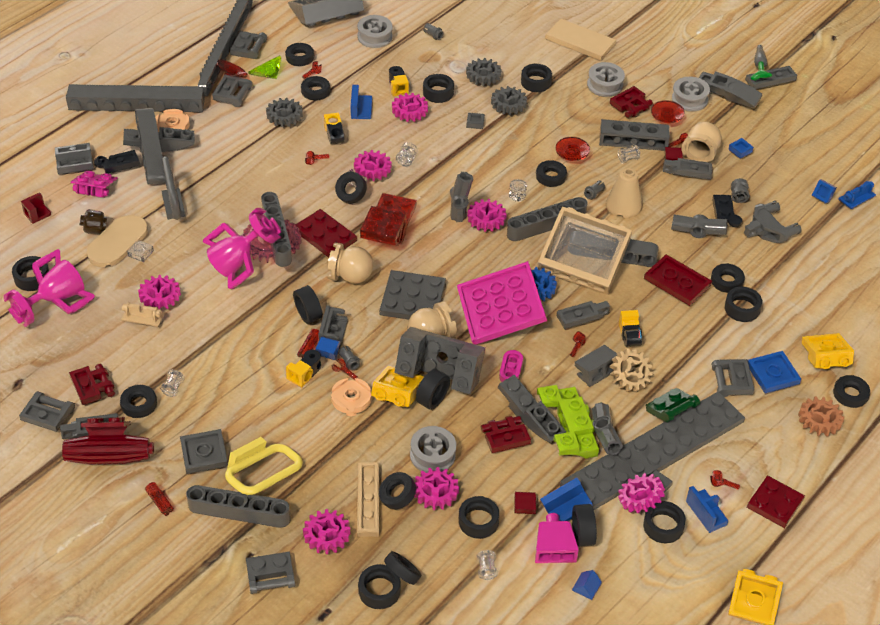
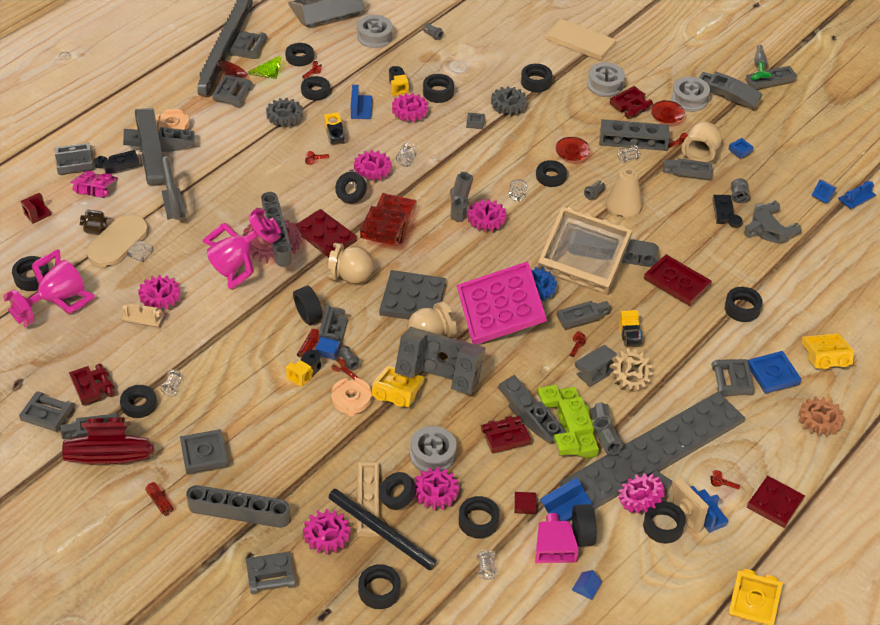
(134, 97): dark grey brick -> none
(252, 453): light yellow bar -> none
(382, 529): none -> black axle
(402, 568): black tyre -> none
(432, 389): black tyre -> none
(482, 71): dark grey gear -> none
(511, 365): dark pink plate -> none
(541, 220): dark grey beam -> none
(672, 404): dark green plate -> none
(673, 153): dark red tile -> none
(690, 503): none -> tan plate
(699, 225): dark grey piece -> none
(727, 269): black tyre -> none
(854, 382): black tyre -> none

